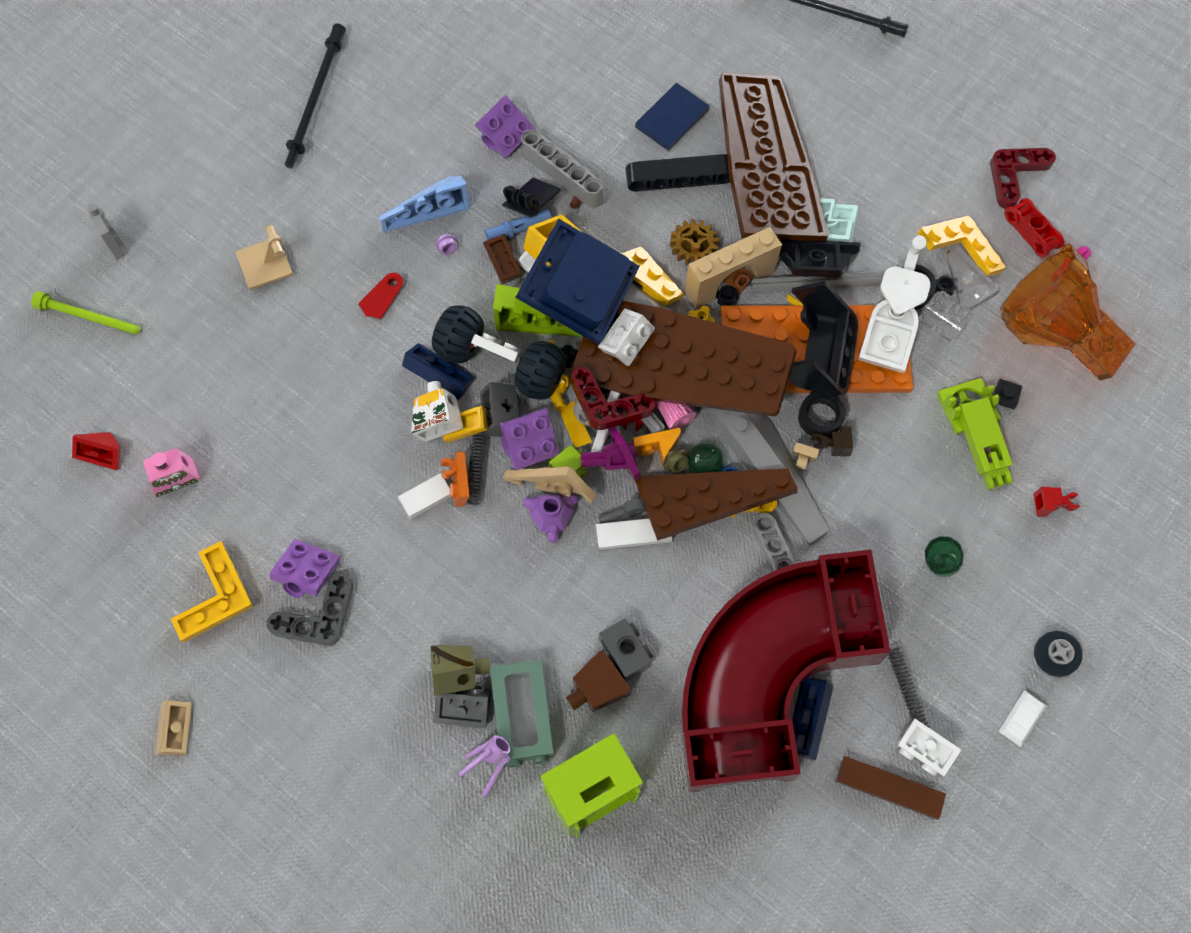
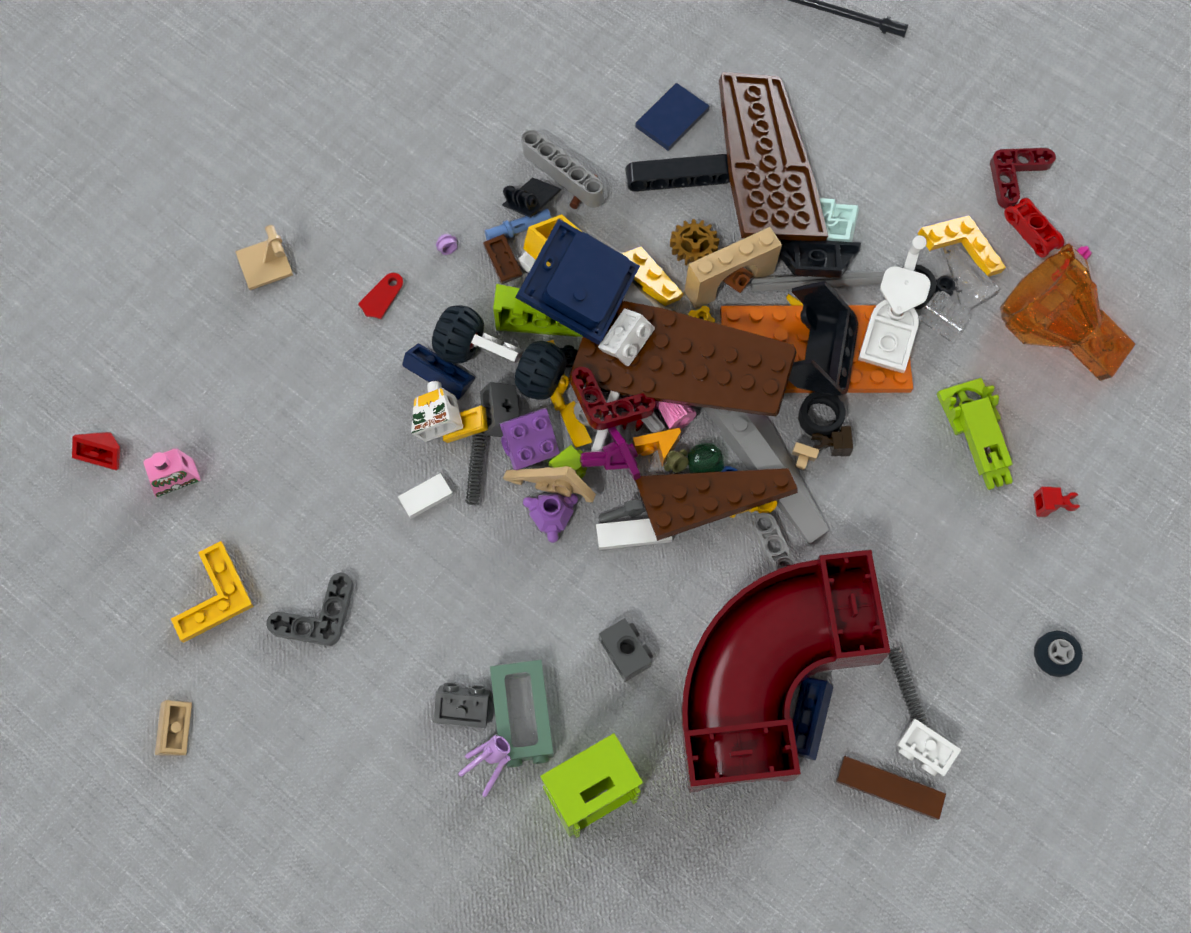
(43, 301): lime piece -> none
(106, 230): light grey plate -> none
(304, 569): medium lavender plate -> none
(333, 45): black bar -> none
(436, 201): light blue wedge -> none
(455, 668): olive torso -> none
(459, 488): orange plate -> none
(503, 127): medium lavender plate -> none
(598, 684): reddish brown torso -> none
(730, 292): black plate -> none
(944, 556): clear green hair -> none
(1008, 393): black plate -> none
(1022, 718): white tile -> none

